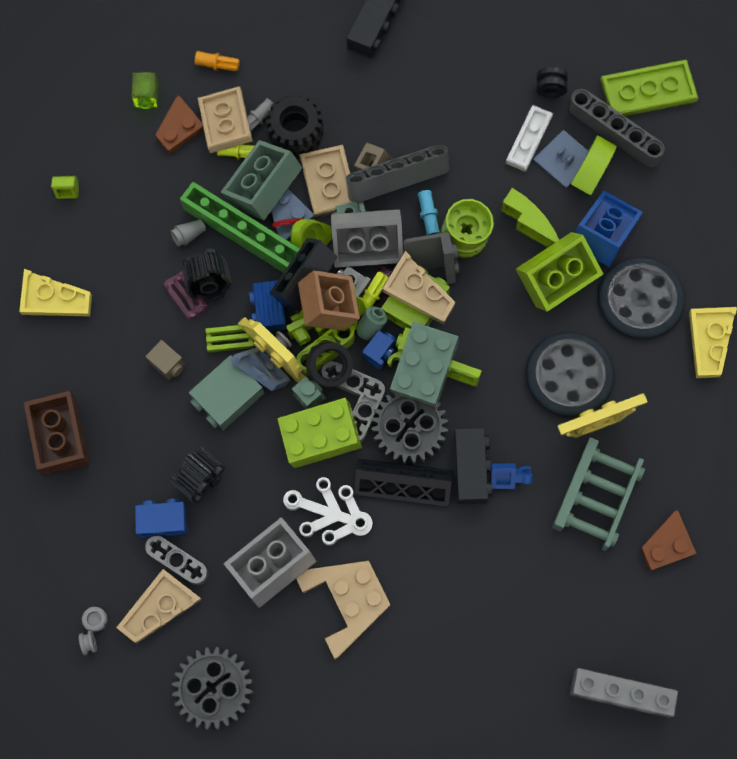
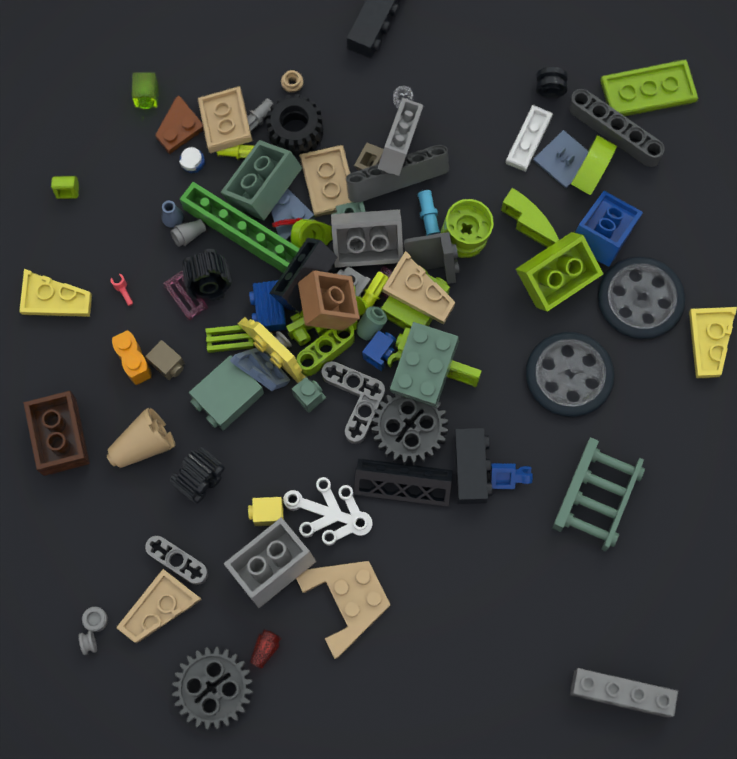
(121, 286): none -> coral hand
(131, 357): none -> light orange brick
(141, 440): none -> tan cone
(161, 518): blue brick -> none
(171, 214): none -> sand blue cone
(192, 160): none -> white piece
(216, 61): light orange axle -> none
(265, 647): none -> clear red cone
(266, 510): none -> light yellow brick
(292, 76): none -> tan plate
(319, 433): lime brick -> none
(346, 360): black tyre -> none
(400, 137): none -> light grey brick
(402, 90): none -> clear bush
(609, 414): light yellow wing -> none
(668, 544): dark orange wing -> none

